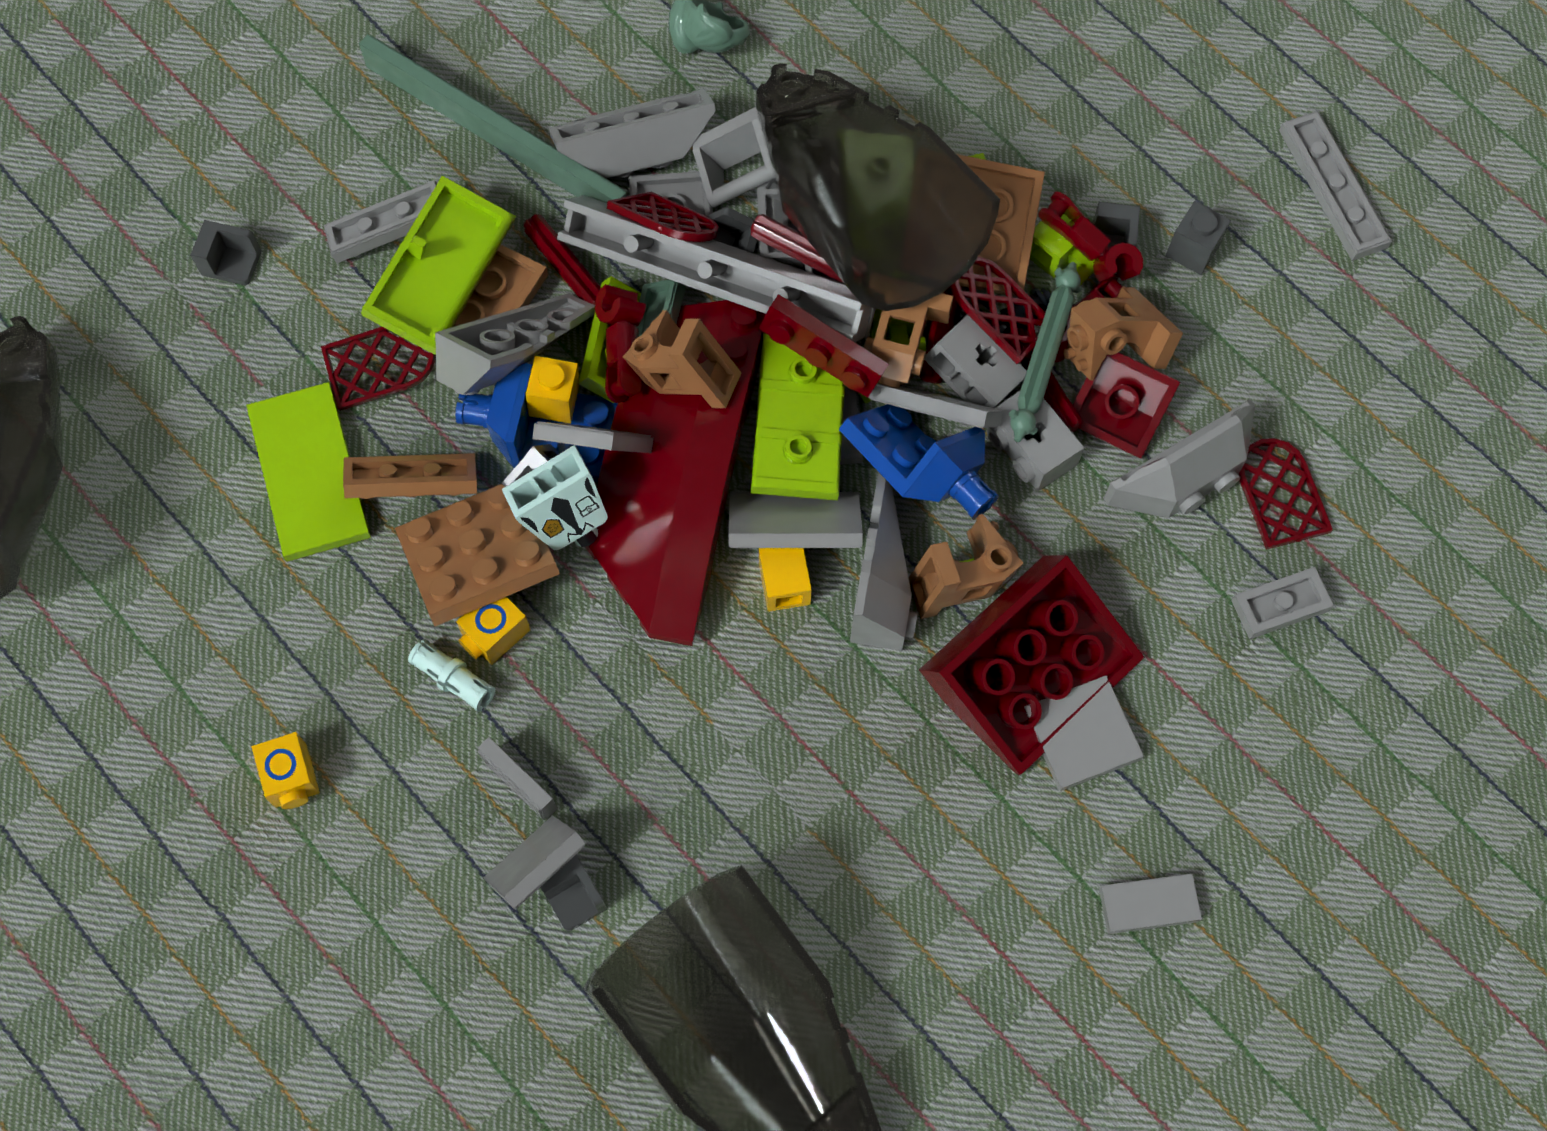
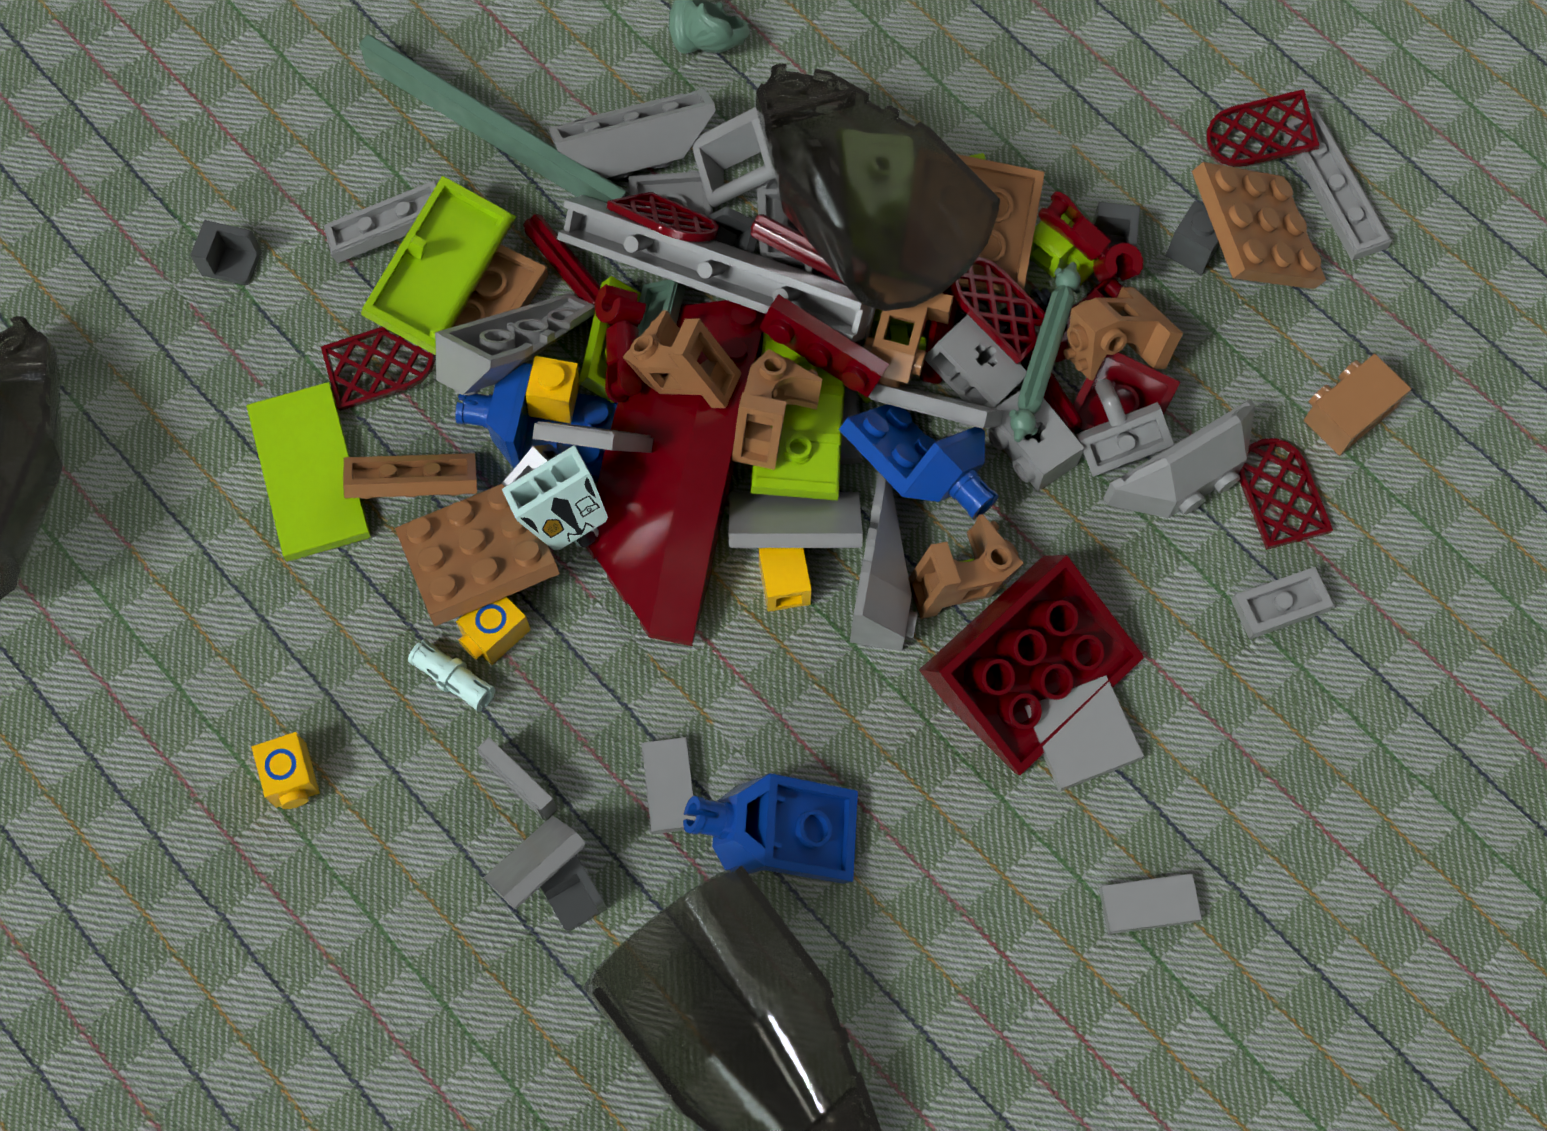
(667, 783): none -> light grey tile
(781, 827): none -> blue plate
(788, 385): none -> medium nougat tile
(1123, 436): none -> light grey plate
(1258, 226): none -> medium nougat plate
(1259, 157): none -> dark red window
(1356, 403): none -> medium nougat brick

